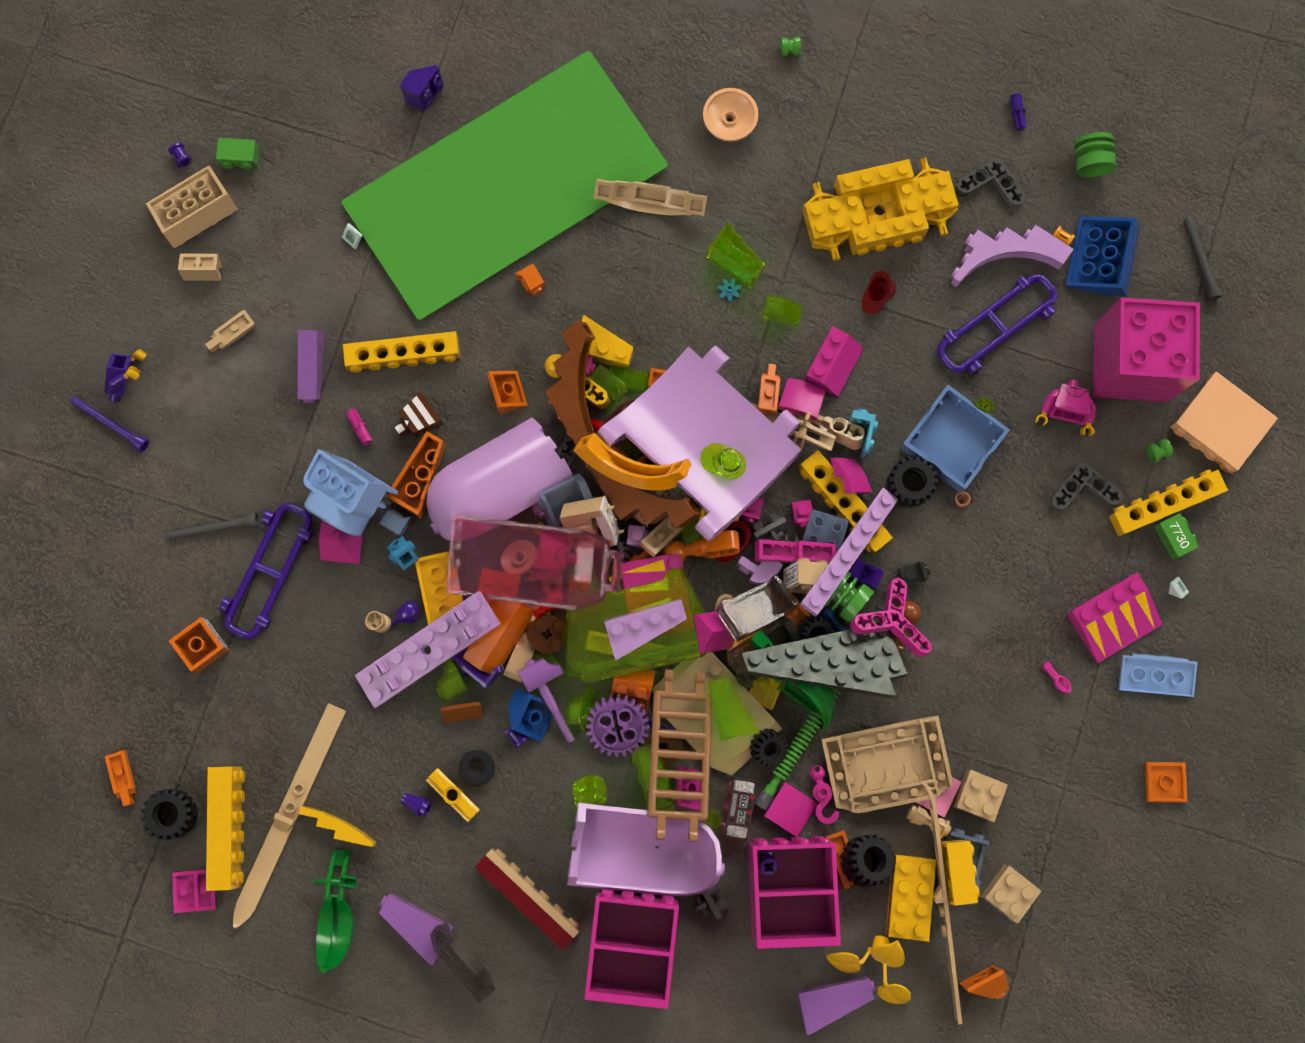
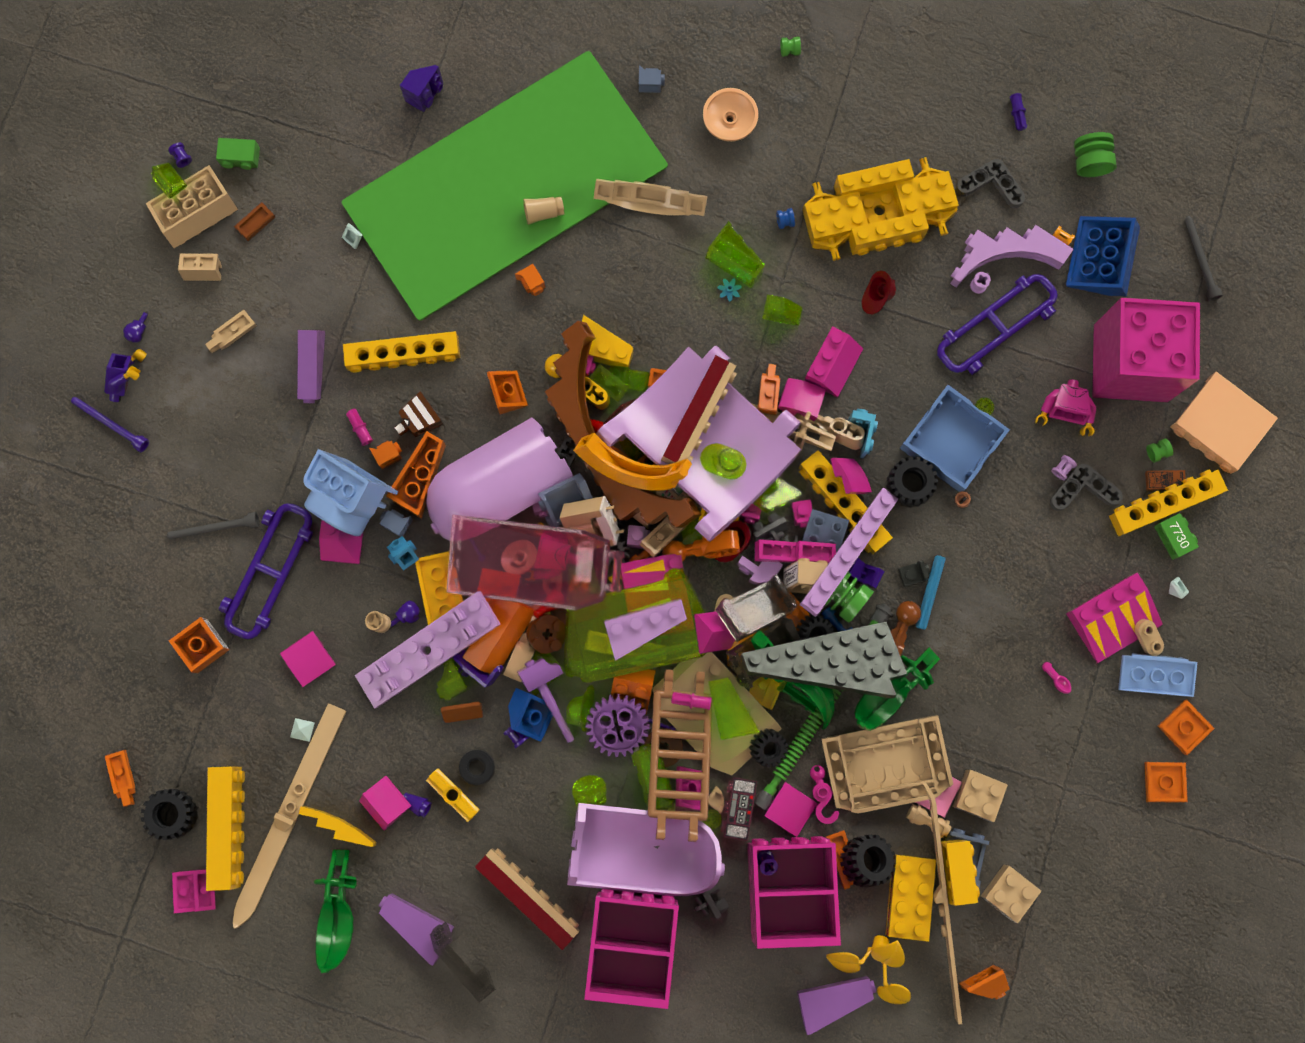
(134, 330): none -> dark purple piece
(168, 179): none -> clear neon green slope
(254, 221): none -> dark orange tile
(302, 729): none -> light aqua slope
(307, 658): none -> dark pink slope
(384, 802): none -> dark pink slope
(387, 453): none -> orange window
(542, 209): none -> tan plant
(650, 80): none -> sand blue window
(691, 700): none -> dark pink axle
(699, 411): none -> dark red brick
(716, 800): none -> tan tile
(777, 495): none -> clear neon green wing
(785, 218): none -> blue wheel
(875, 710): none -> green piece
(897, 613): dark pink piece -> none
(930, 591): none -> dark azure axle
(979, 287): none -> lavender bush
(1066, 462): none -> lavender bush
(1149, 638): none -> tan plate
(1161, 479): none -> dark orange tile
(1185, 727): none -> orange tile

